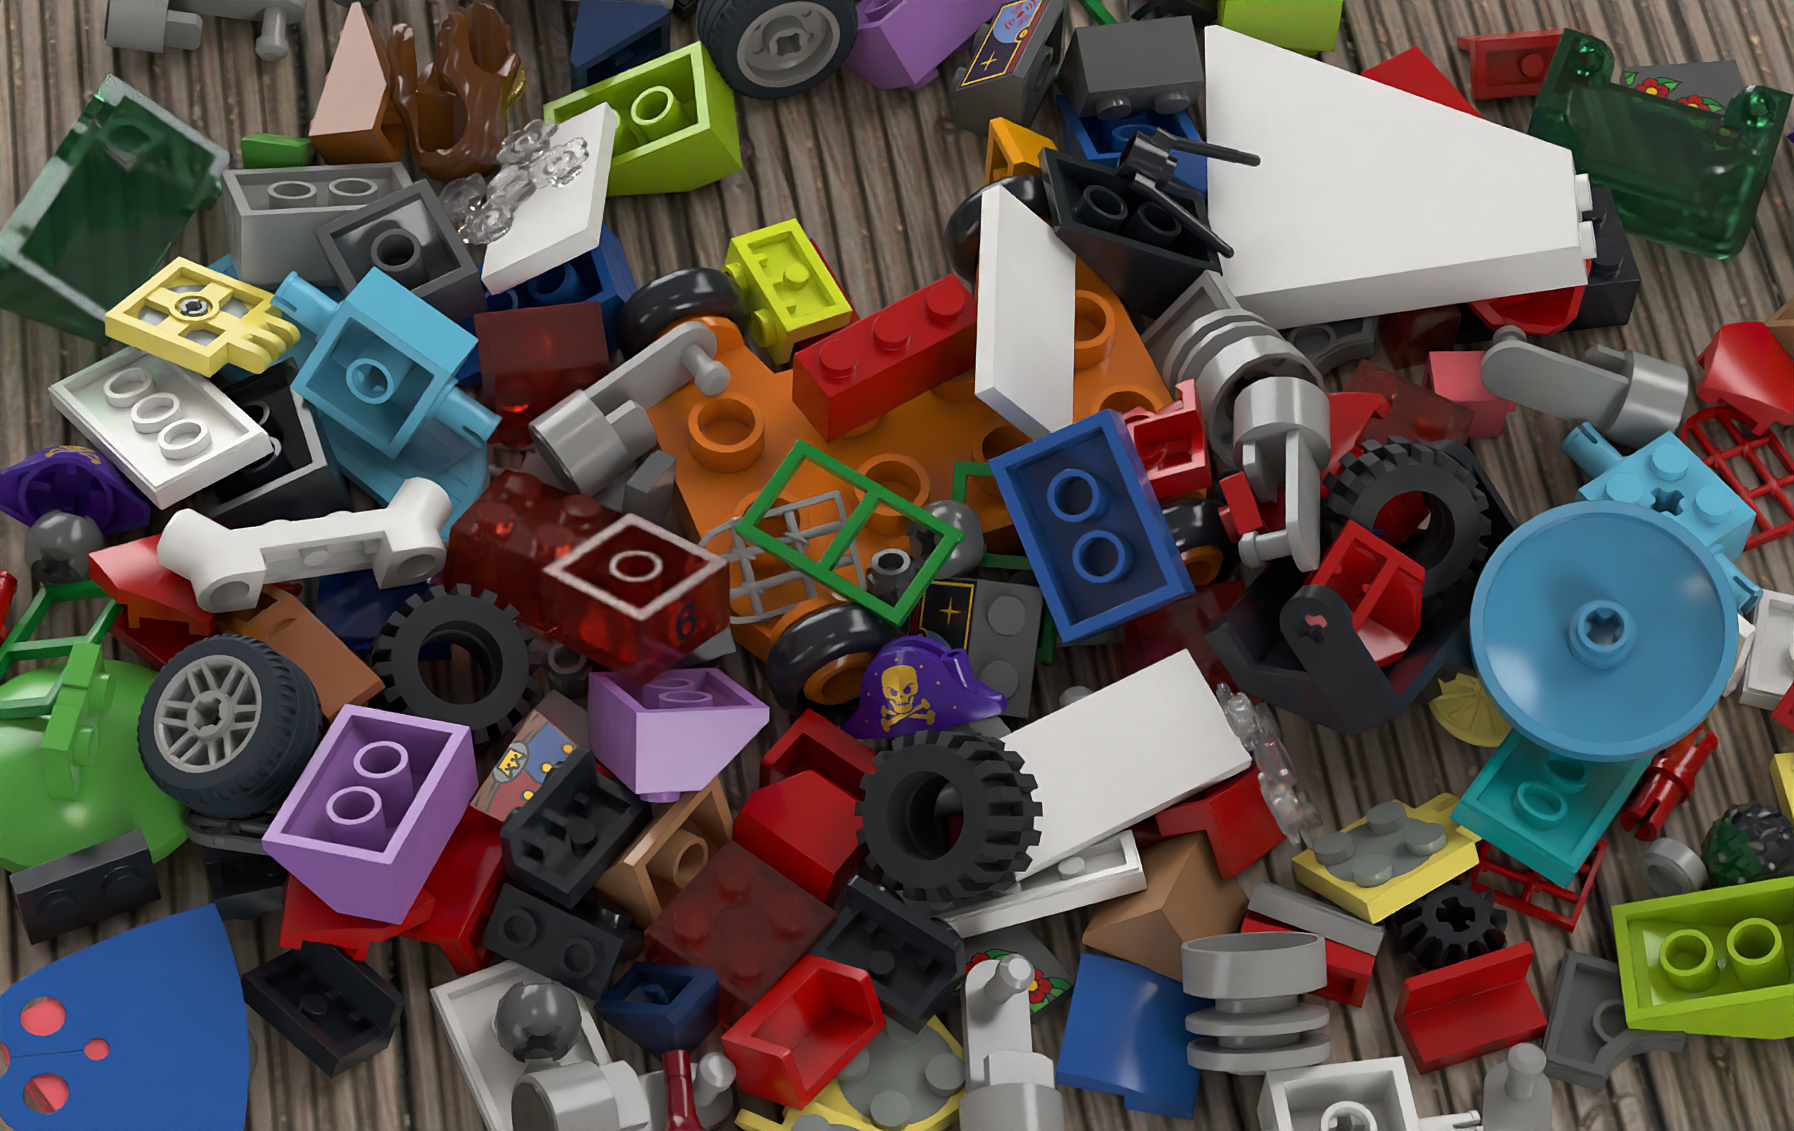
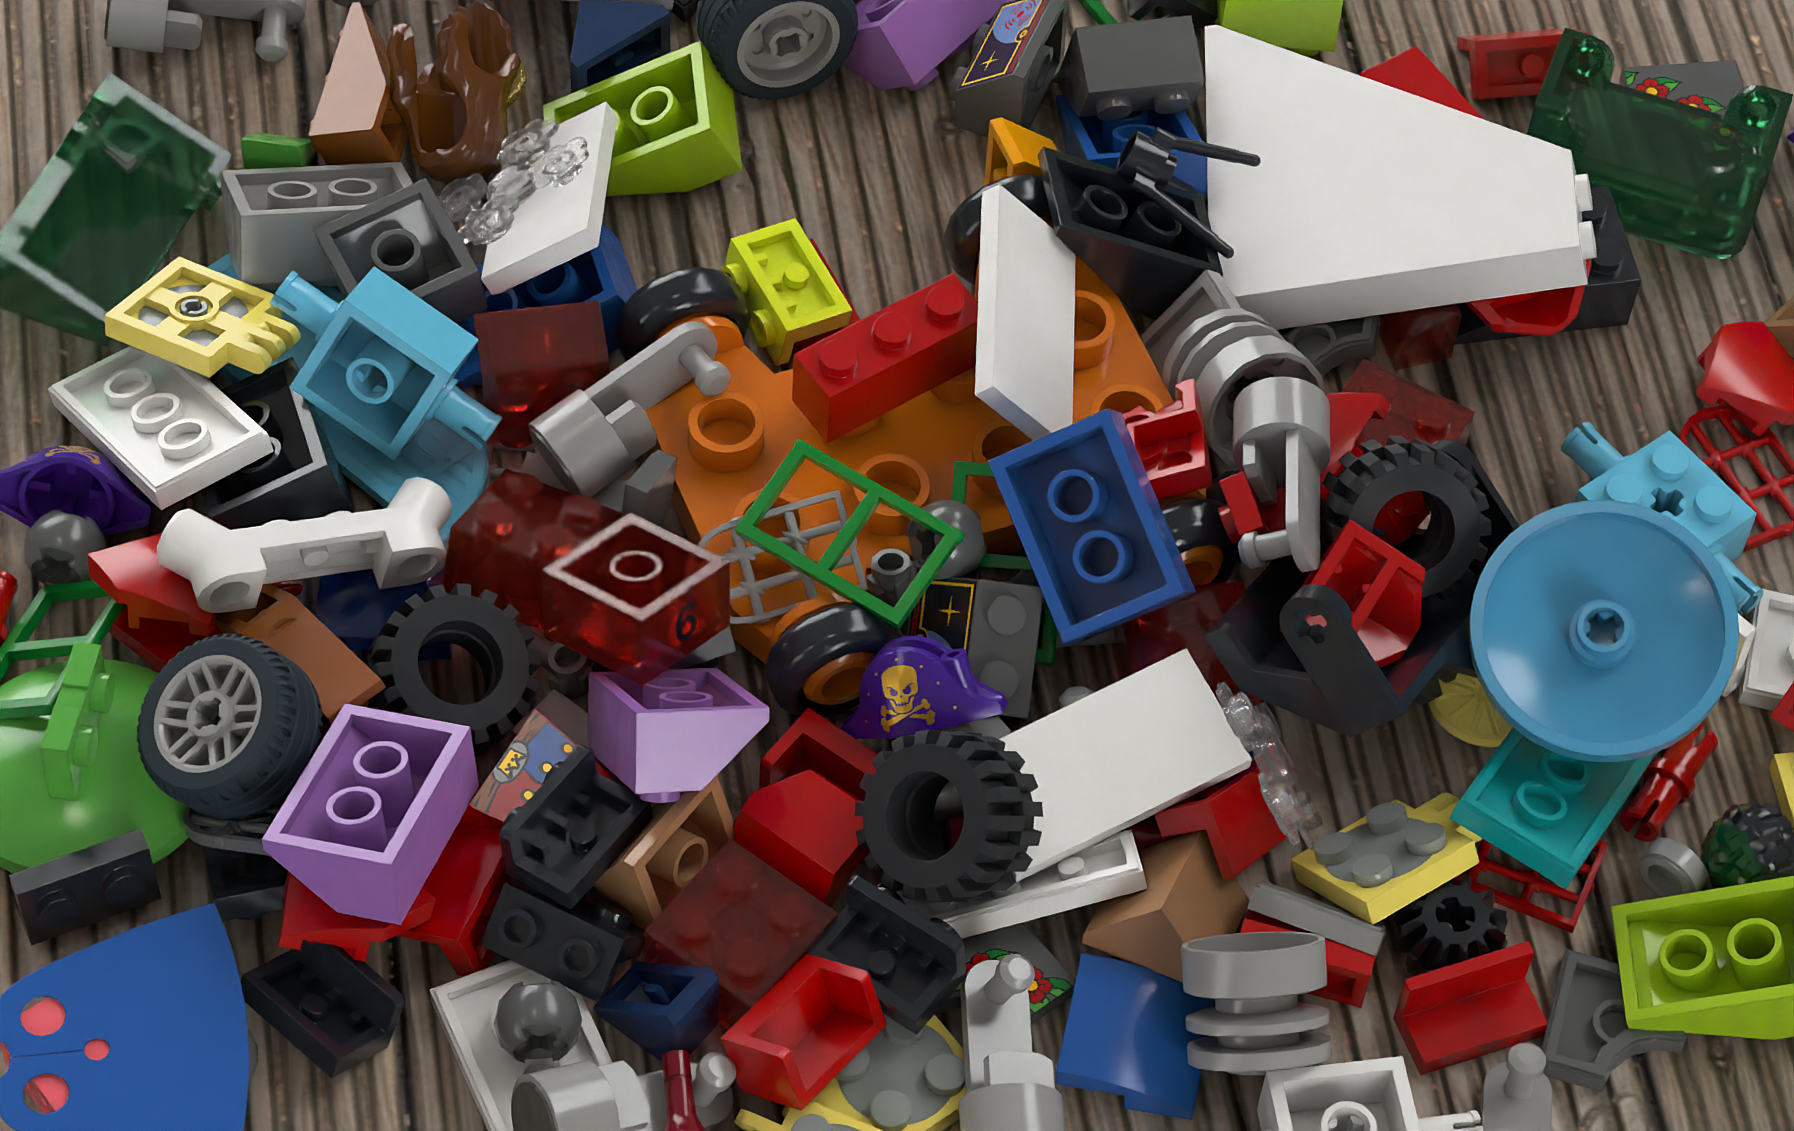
(1459, 379): coral brick -> none
(1620, 393): light grey piece -> none

